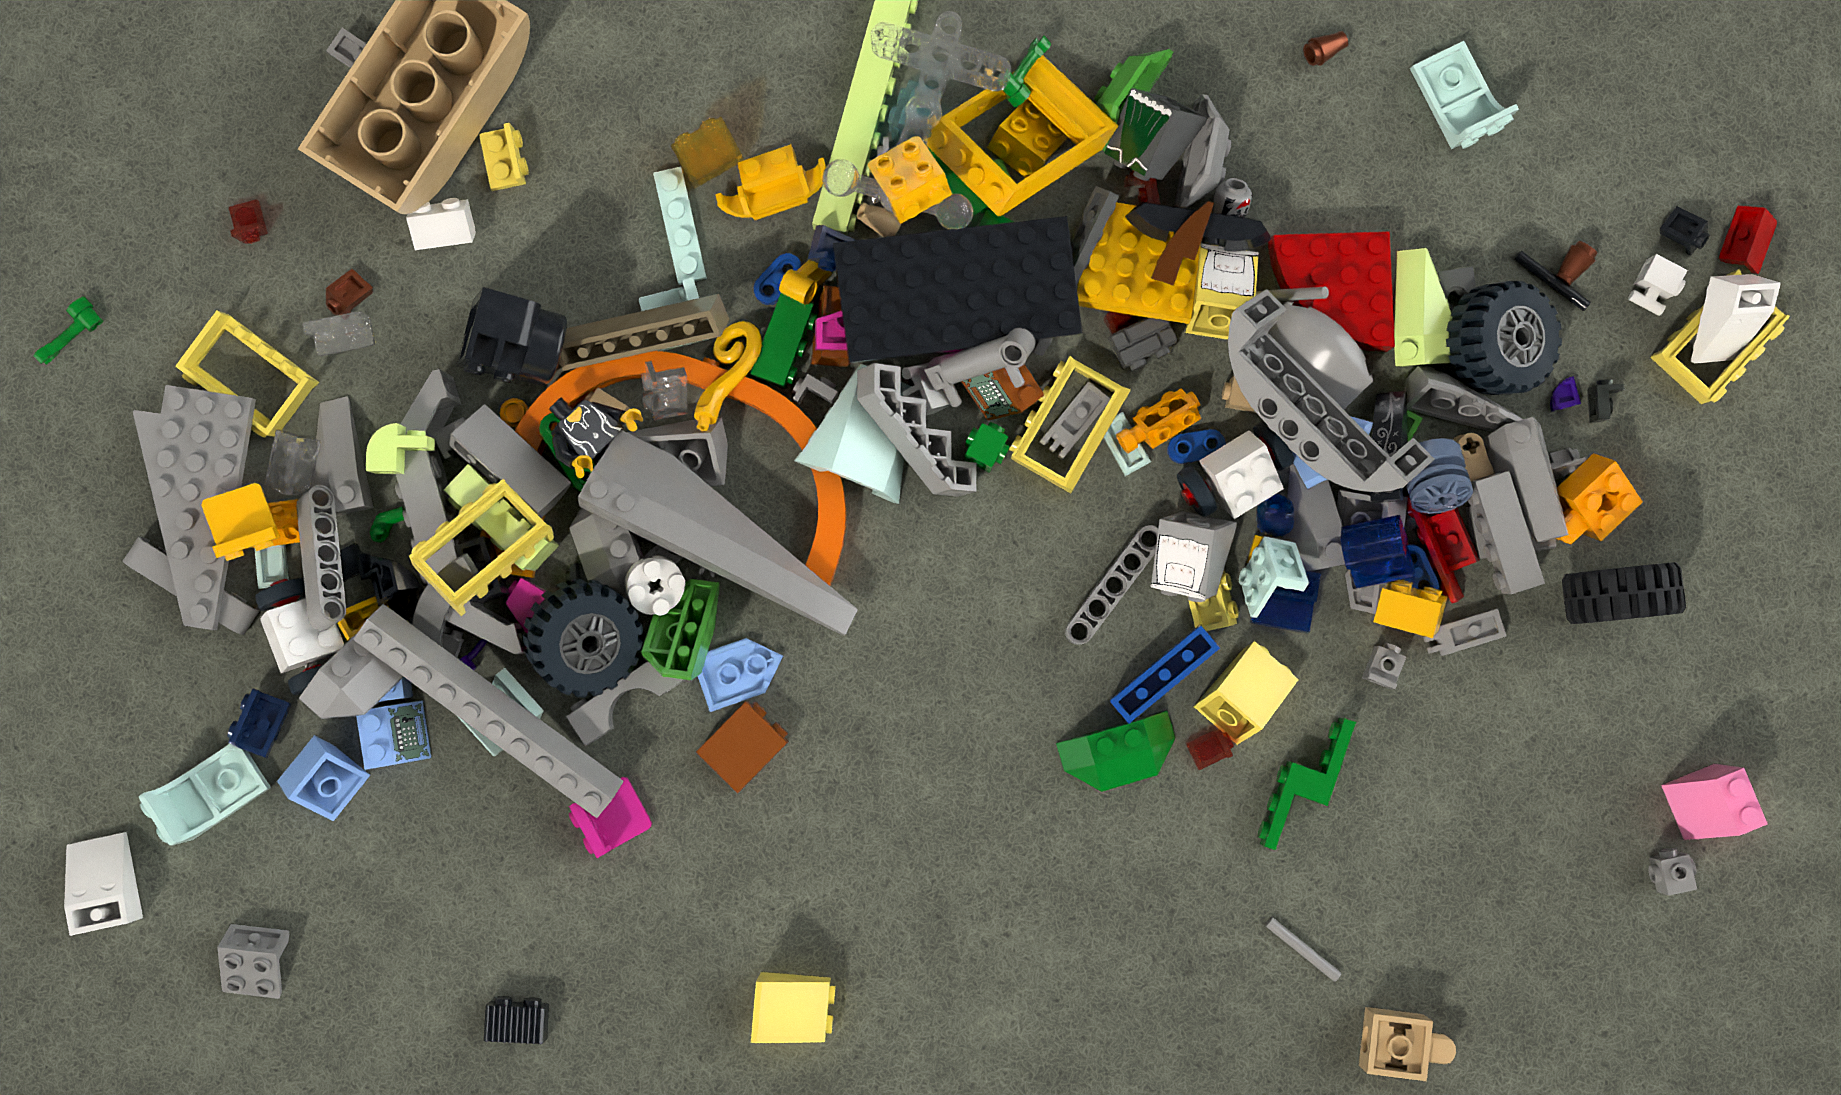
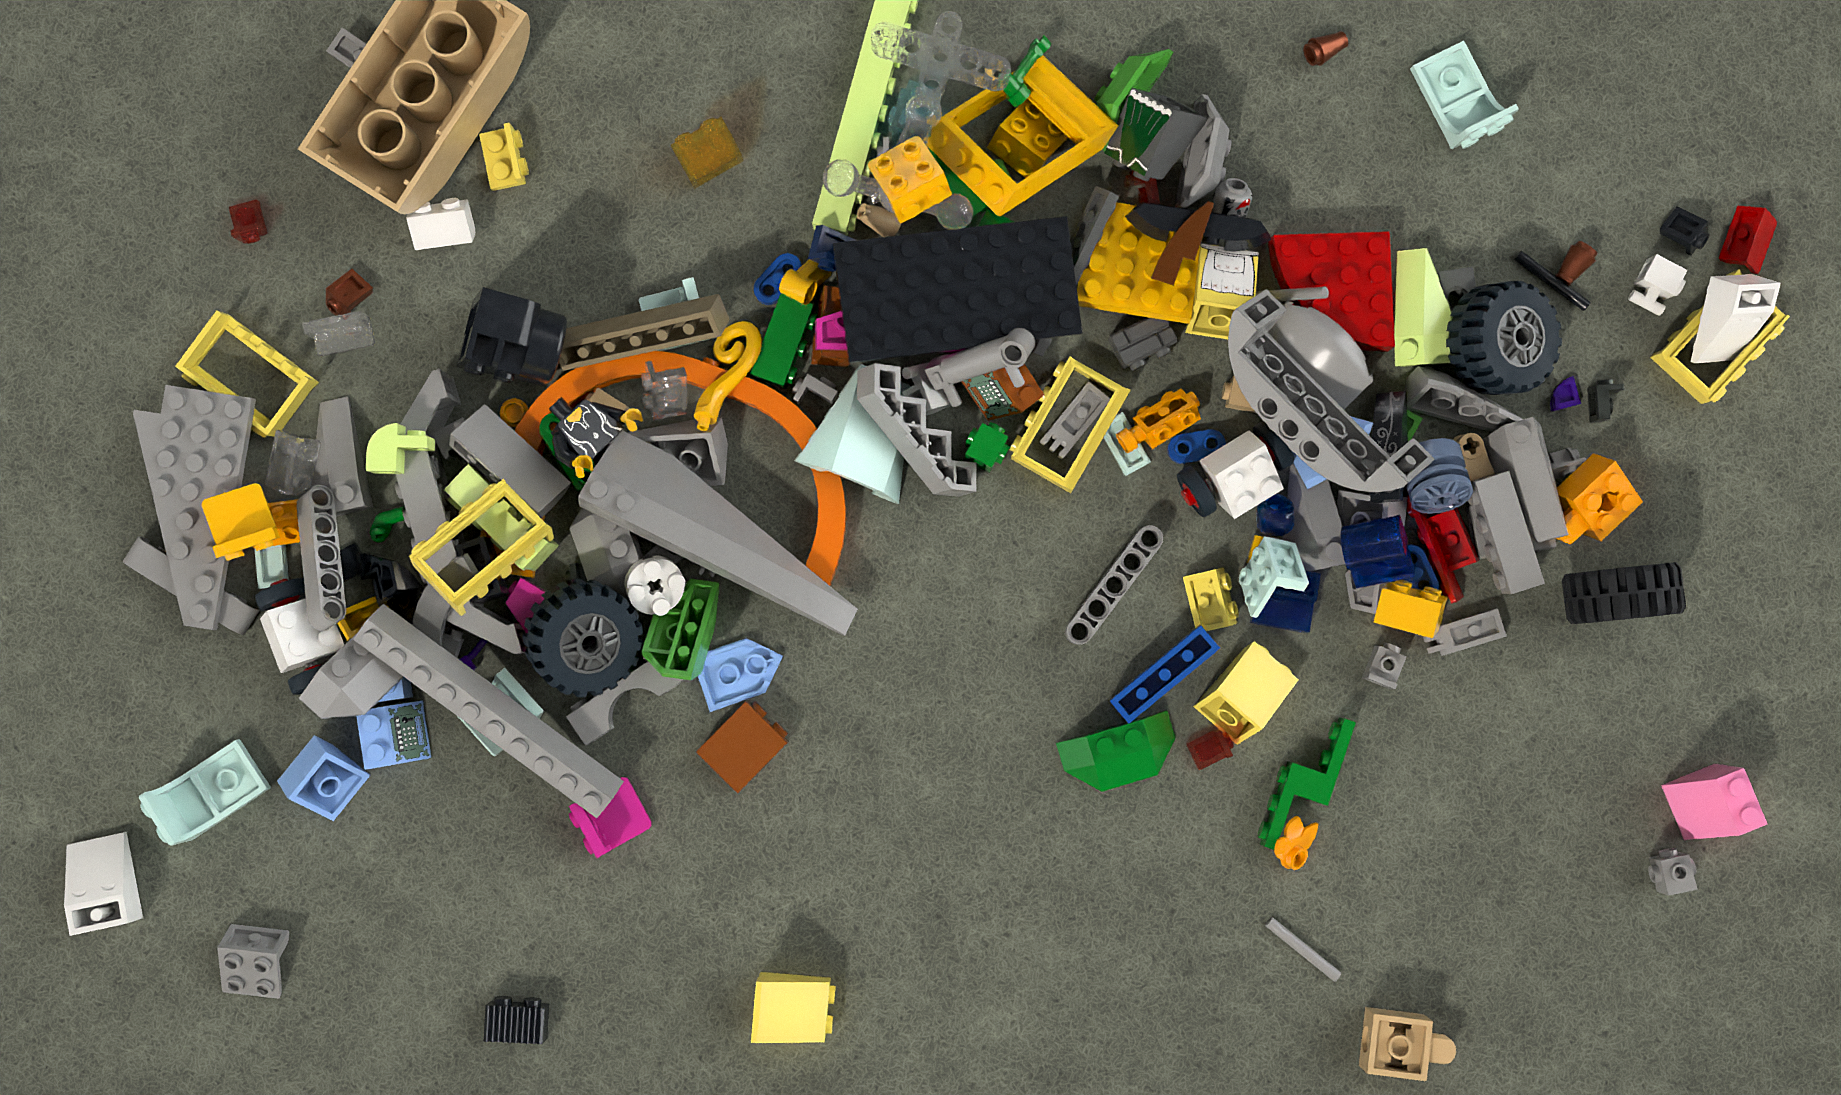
(84, 317): green brick -> none
(258, 723): dark blue bracket -> none
(679, 224): light aqua plate -> none
(772, 185): yellow plate -> none
(1118, 321): clear red slope -> none
(1191, 555): slope -> none
(1293, 846): none -> light orange plate

